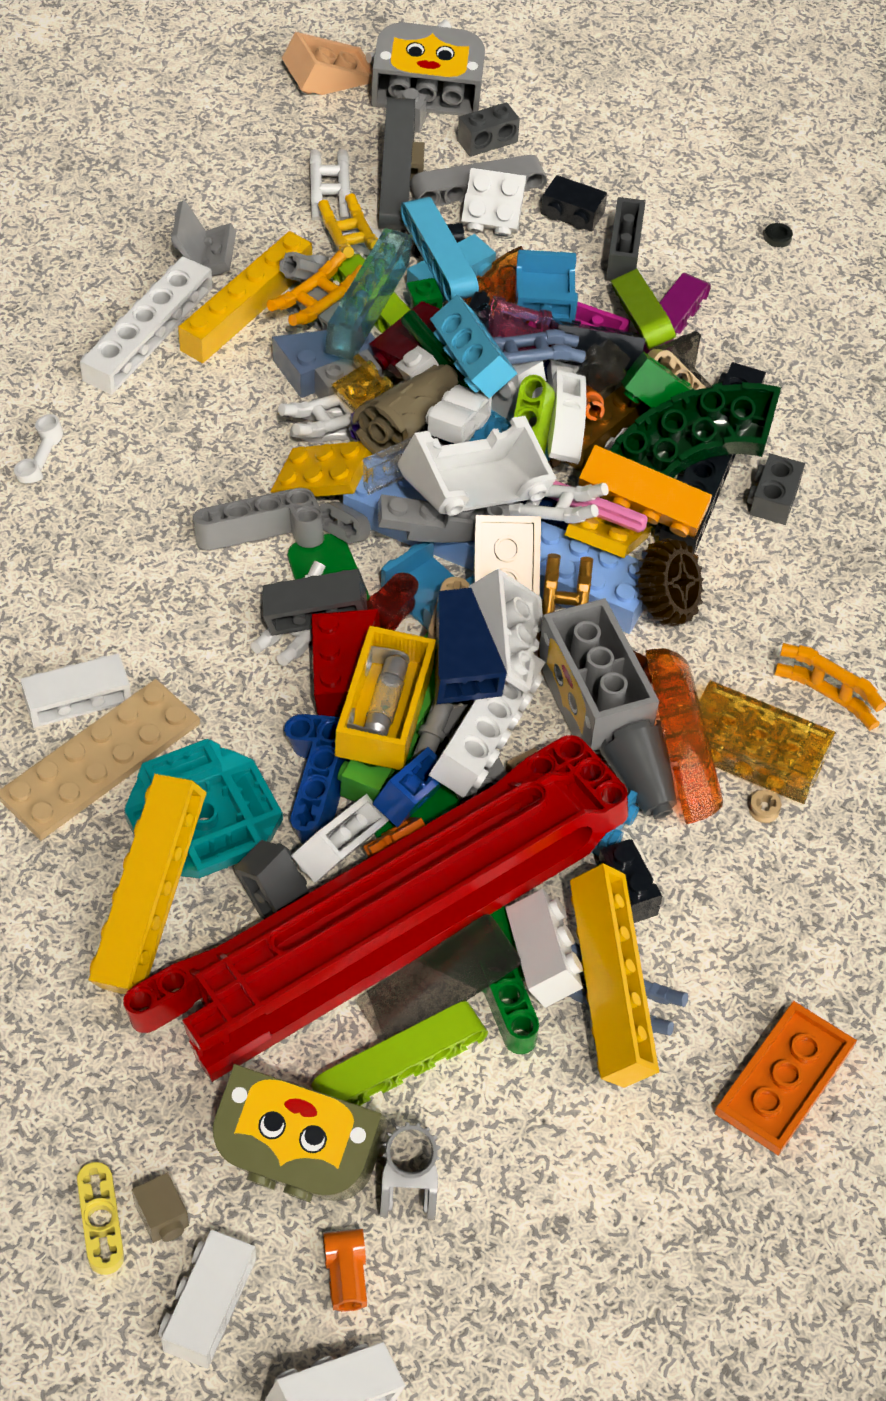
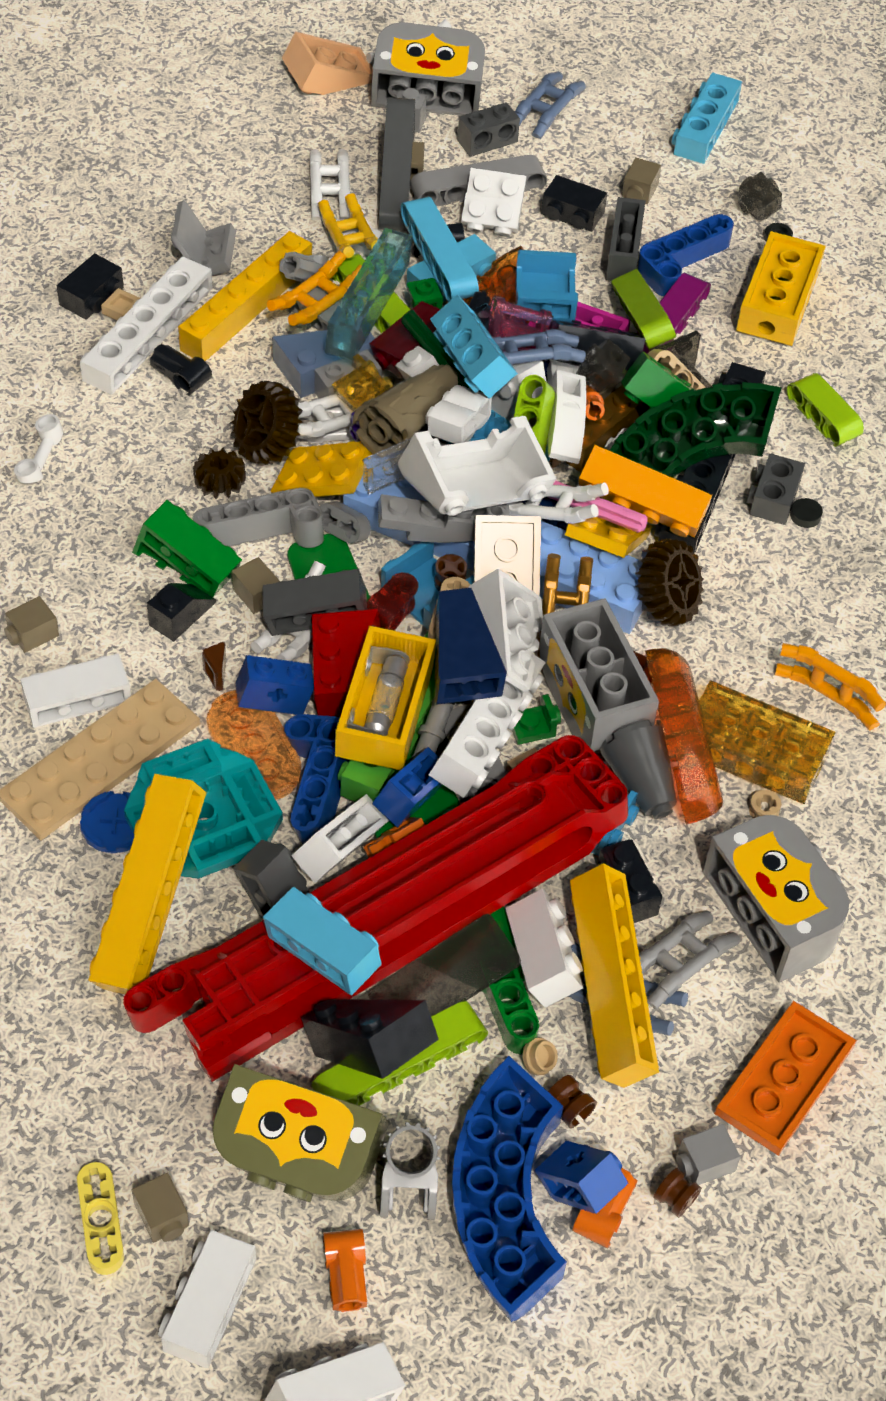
(31, 624): none -> dark tan brick
(89, 286): none -> black brick
(105, 823): none -> blue tile
(118, 304): none -> tan plate
(177, 608): none -> black slope
(184, 372): none -> black piece
(186, 548): none -> green wedge
(215, 664): none -> reddish brown slope
(219, 473): none -> dark brown gear
(249, 582): none -> dark tan brick
(258, 737): none -> clear orange tile
(266, 422): none -> dark brown gear
(274, 685): none -> blue brick
(323, 940): none -> medium azure brick
(370, 1033): none -> black wedge
(449, 566): none -> reddish brown wheel
(495, 1193): none -> blue brick
(538, 722): none -> green bracket
(539, 1056): none -> tan plate
(549, 111): none -> sand blue piece
(573, 1100): none -> reddish brown wheel
(582, 1176): none -> blue brick
(602, 1225): none -> orange piece
(641, 180): none -> dark tan brick
(663, 259): none -> blue beam
(677, 1192): none -> reddish brown wheel
(678, 972): none -> light grey piece
(706, 117): none -> medium azure brick
(708, 1155): none -> light grey brick
(759, 196): none -> clear smoke brick
(778, 892): none -> light grey brick
(781, 258): none -> yellow brick
(806, 512): none -> pearl dark grey tile
(826, 408): none -> lime beam

